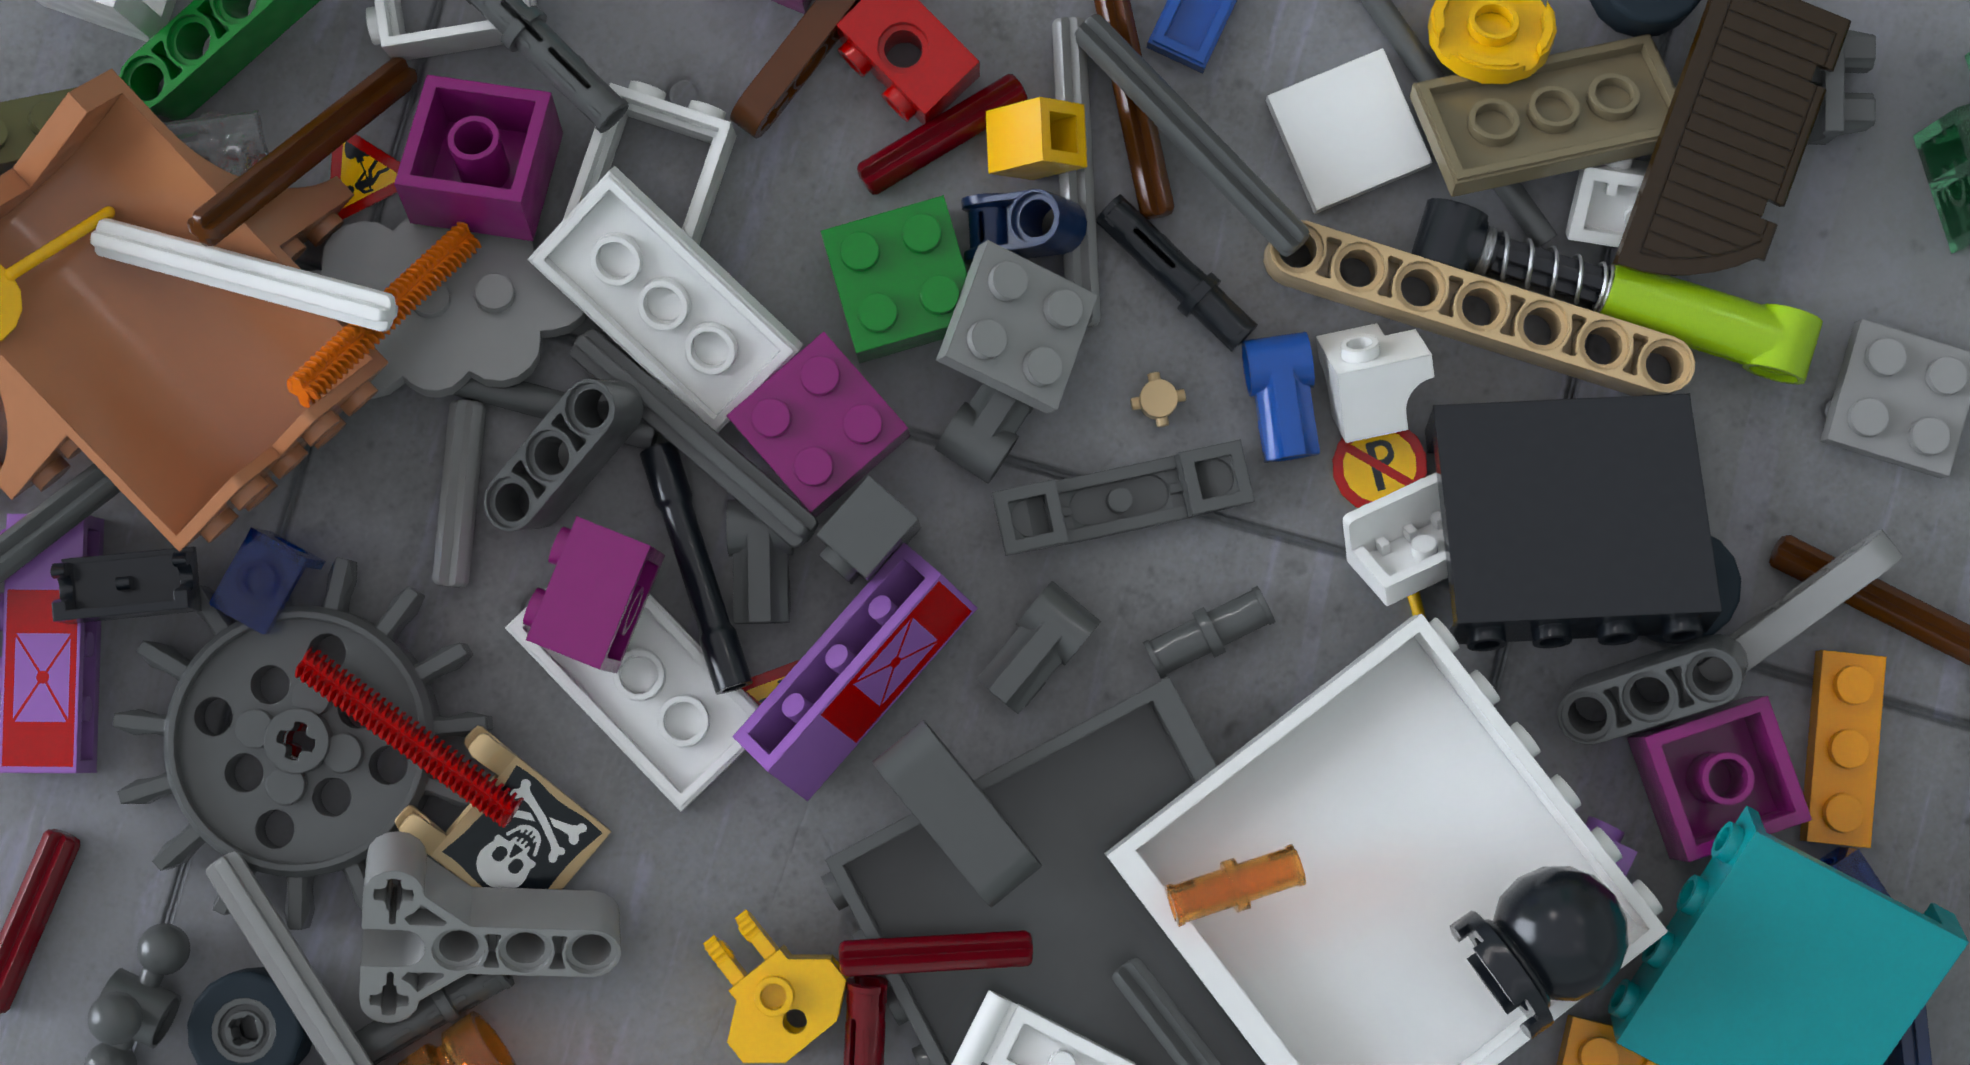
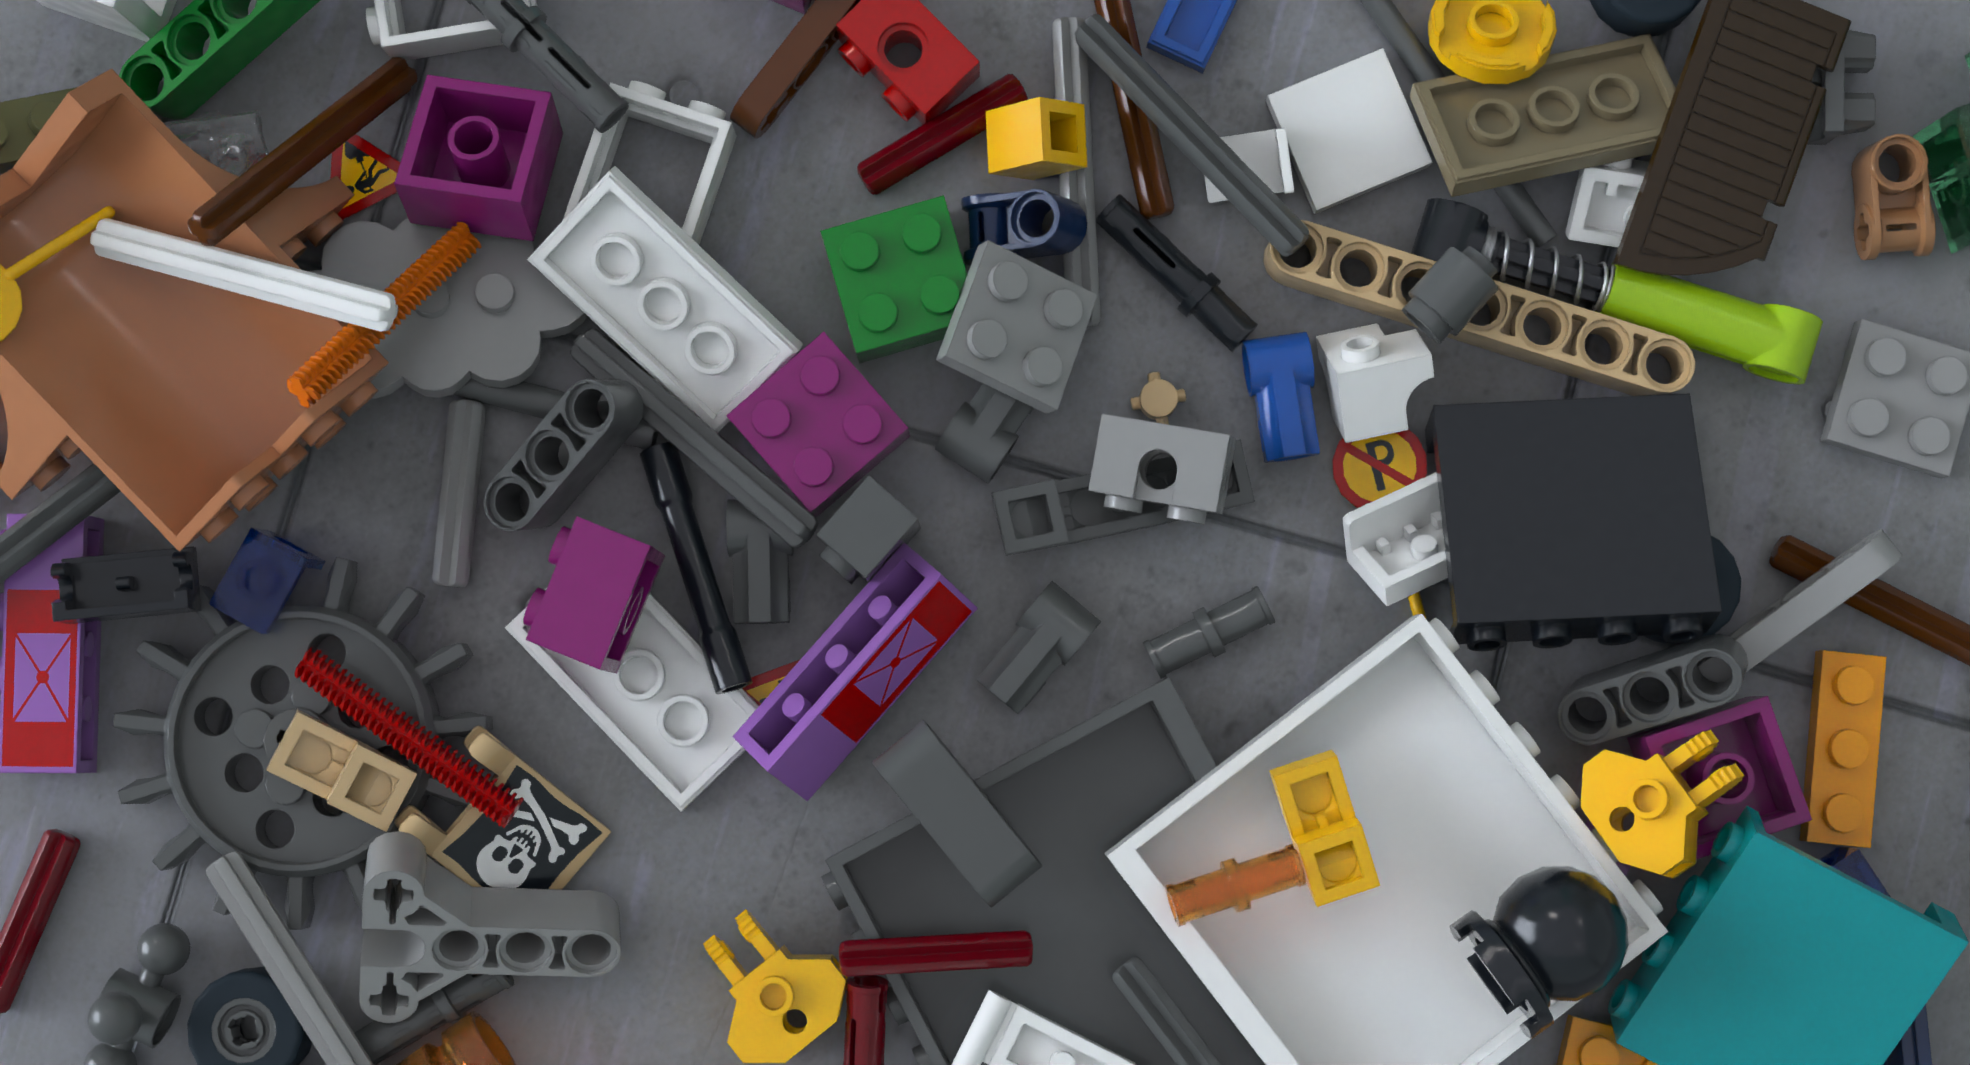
(342, 770): none -> tan slope
(1130, 444): none -> light grey brick
(1265, 155): none -> white bracket
(1324, 827): none -> yellow slope
(1451, 293): none -> dark grey brick
(1660, 800): none -> yellow hinge
(1891, 204): none -> medium nougat piece

